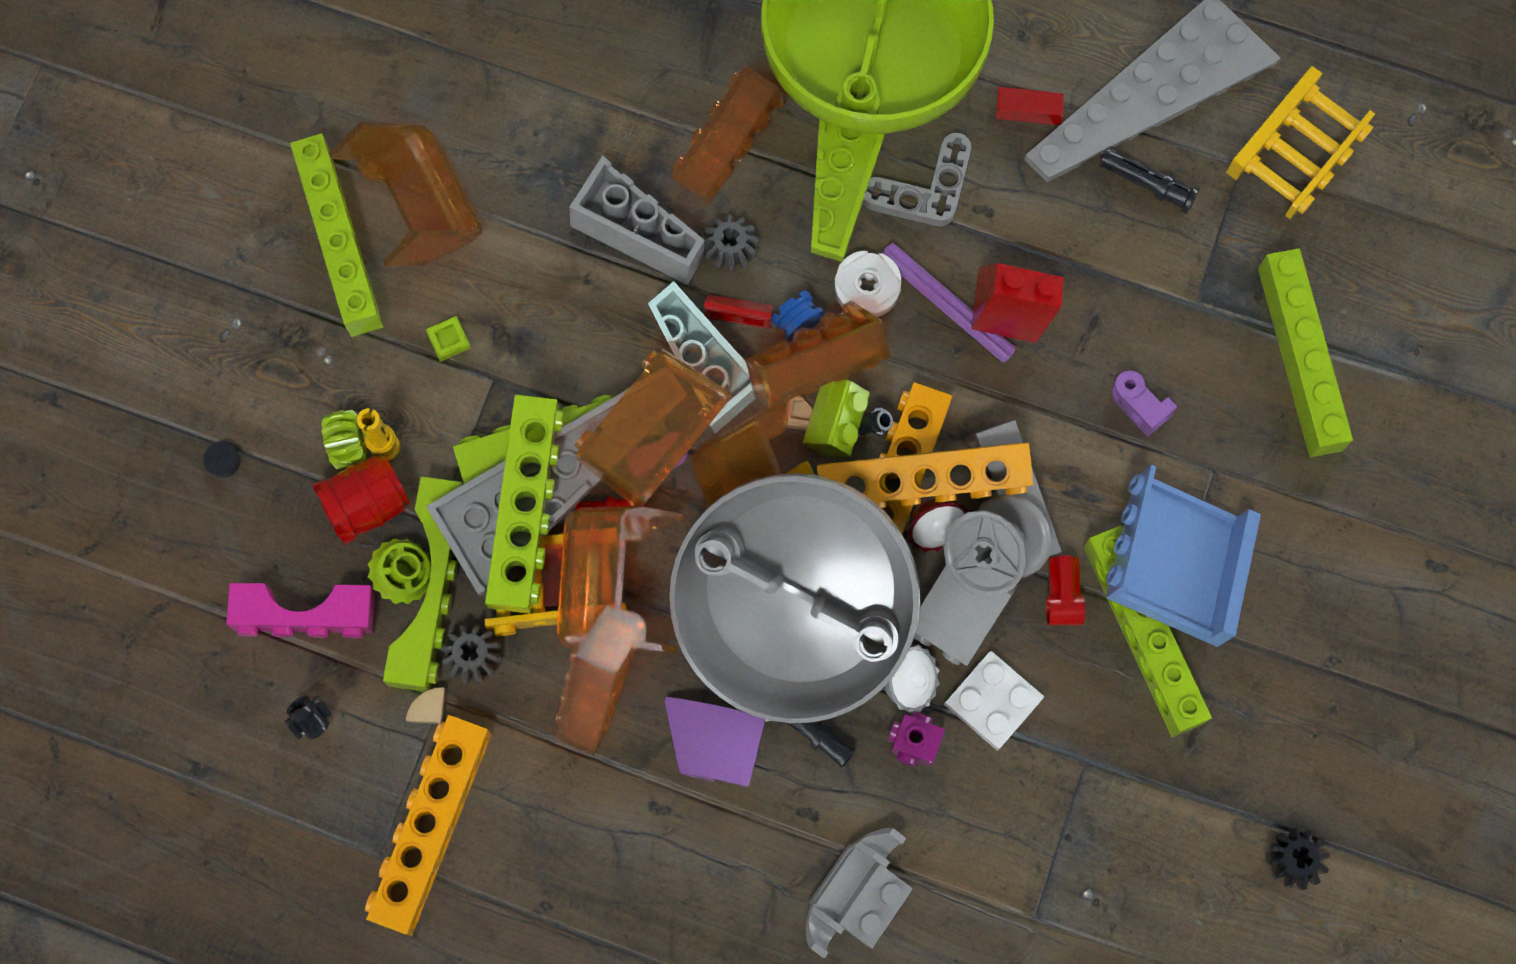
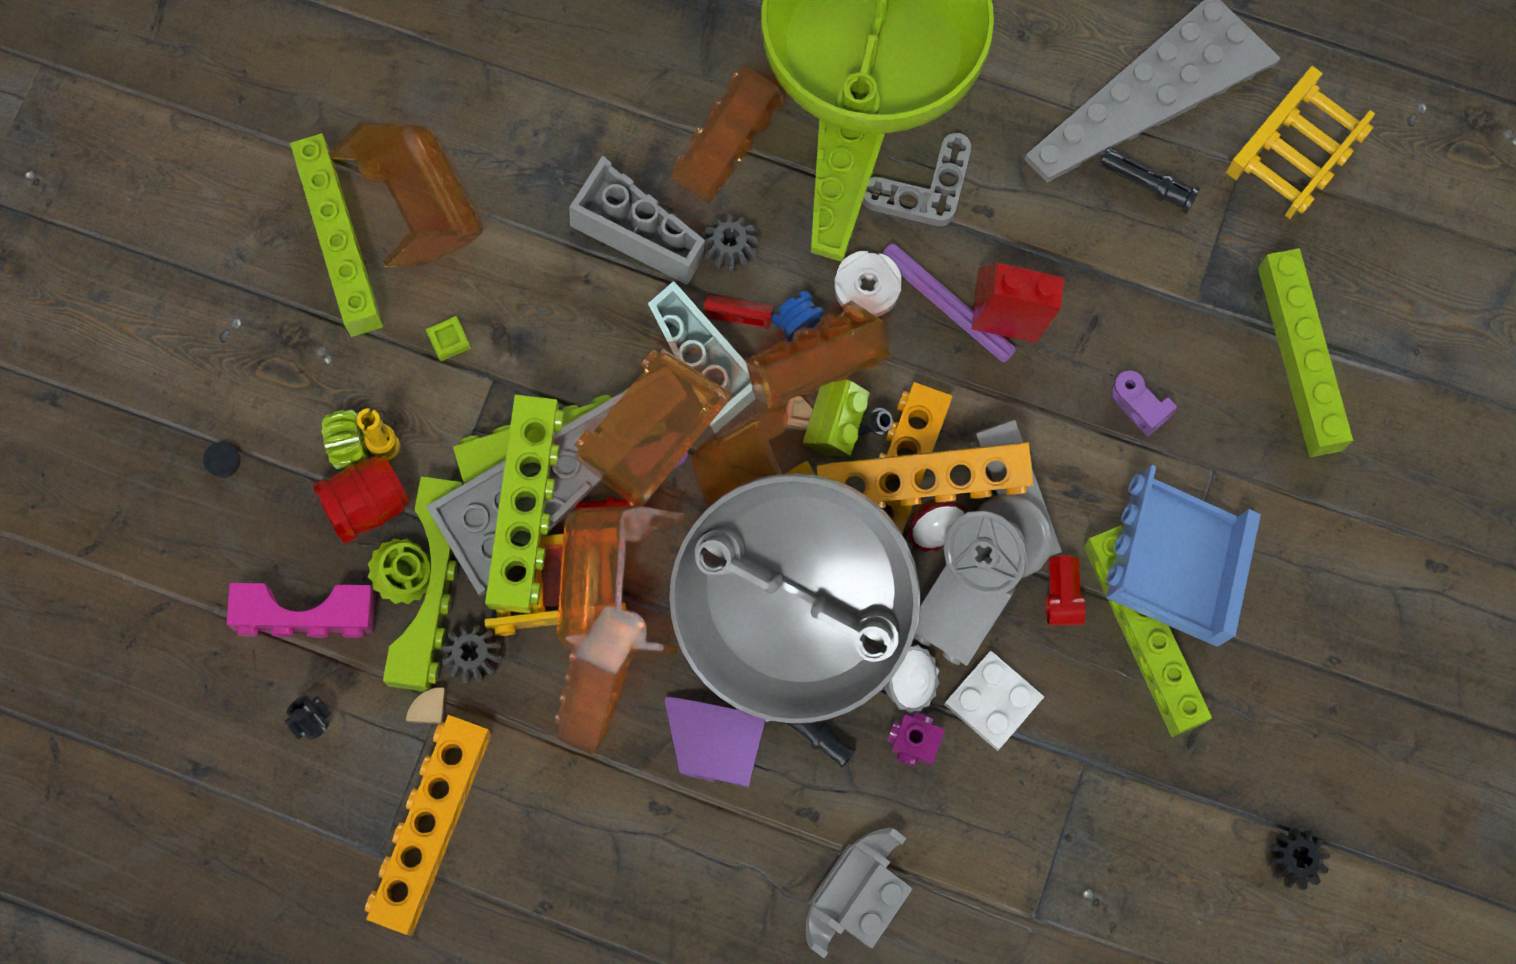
(1029, 106): red slope -> none

